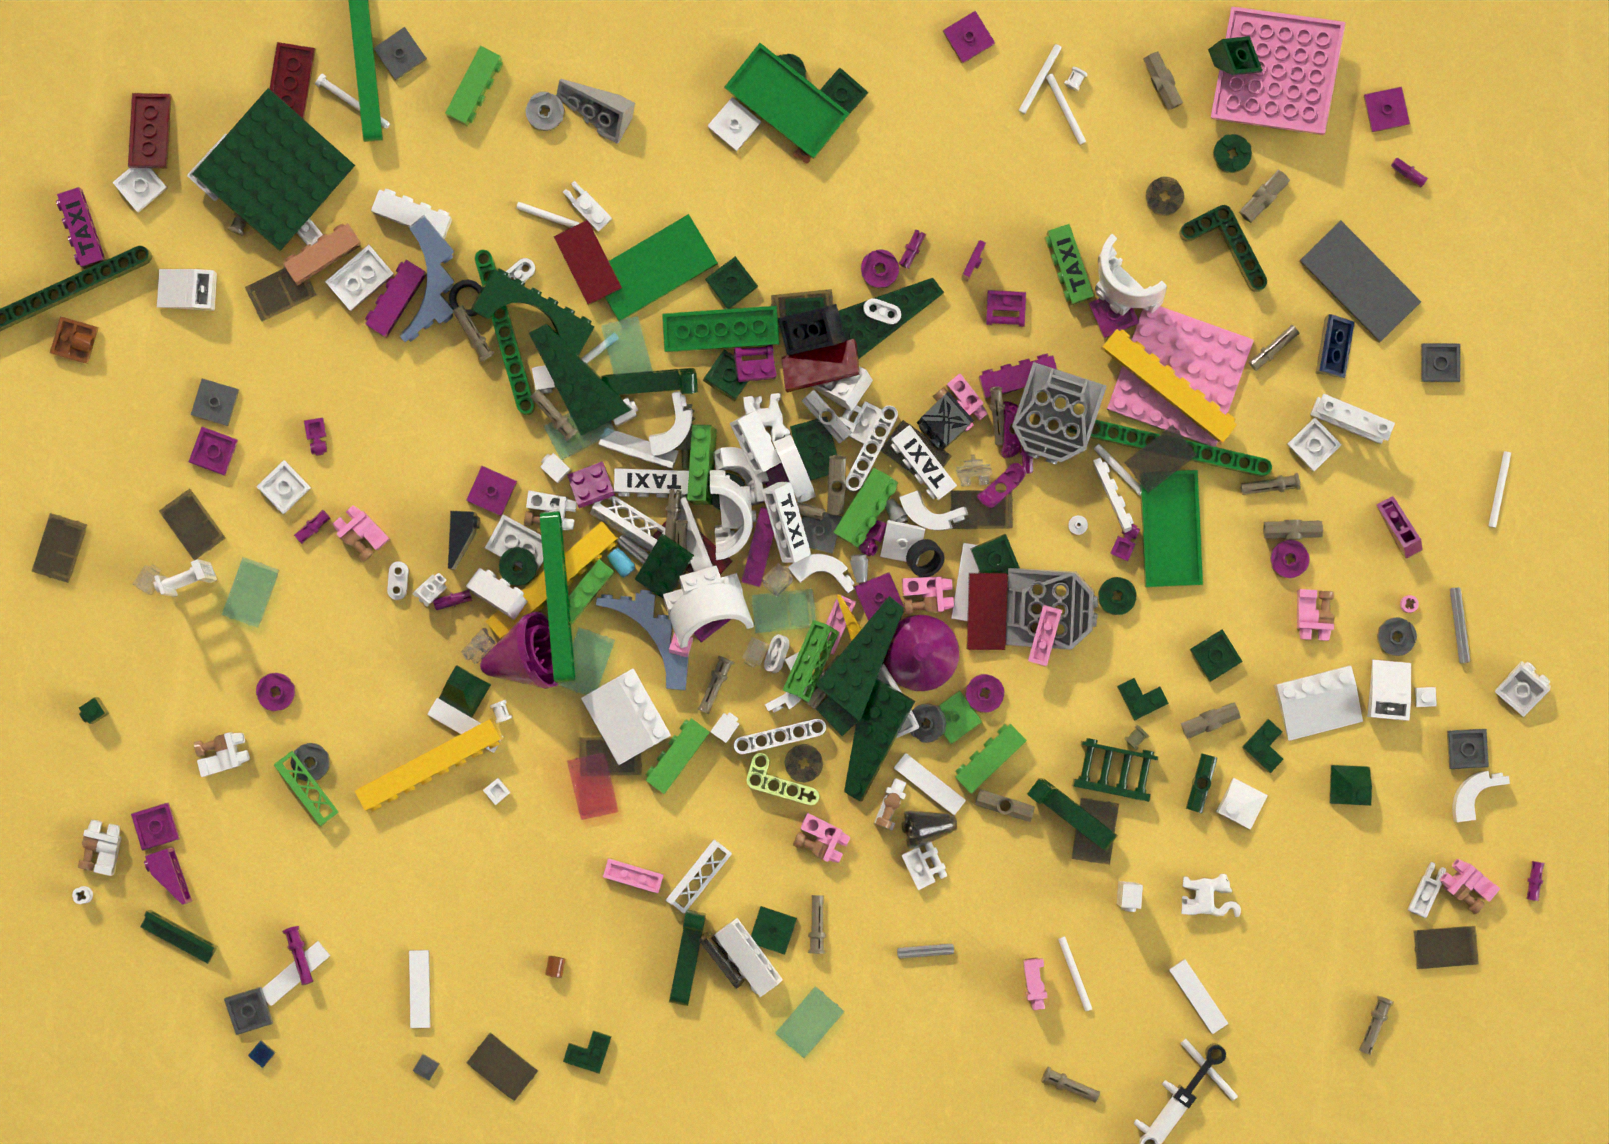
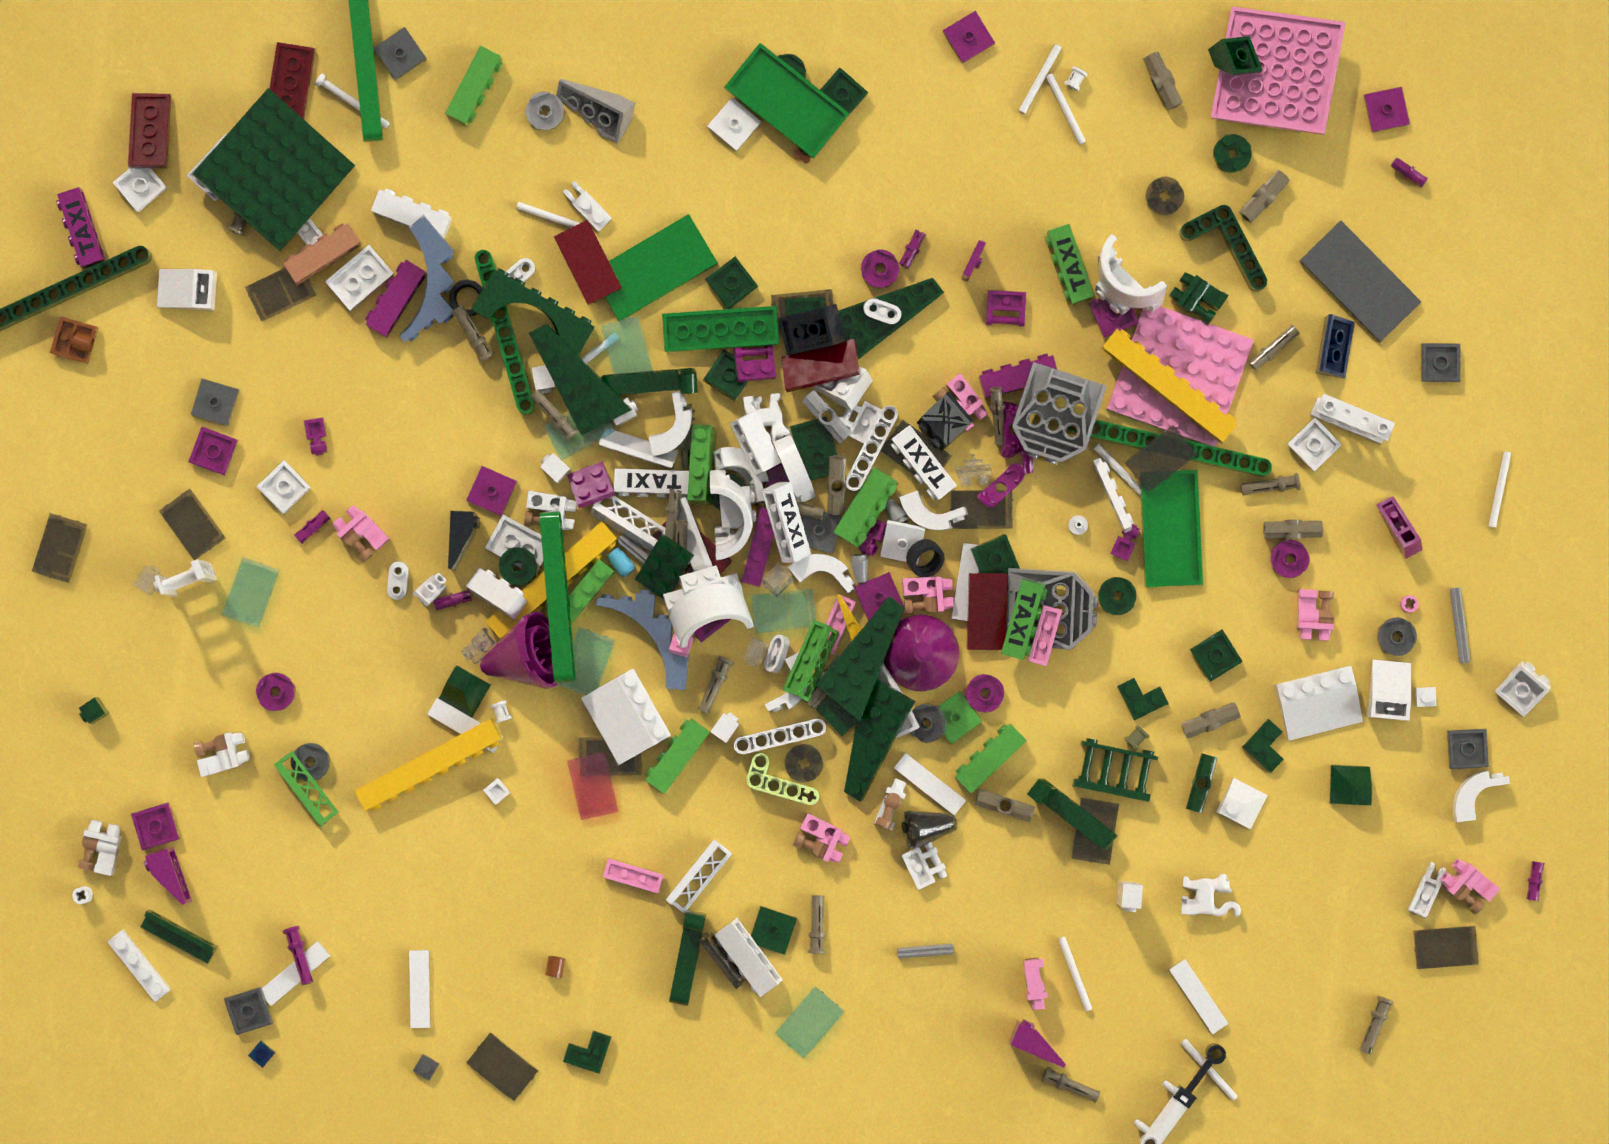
(139, 965): none -> white plate
(1023, 619): none -> bright green brick
(1031, 1041): none -> magenta slope
(1195, 293): none -> dark green hips

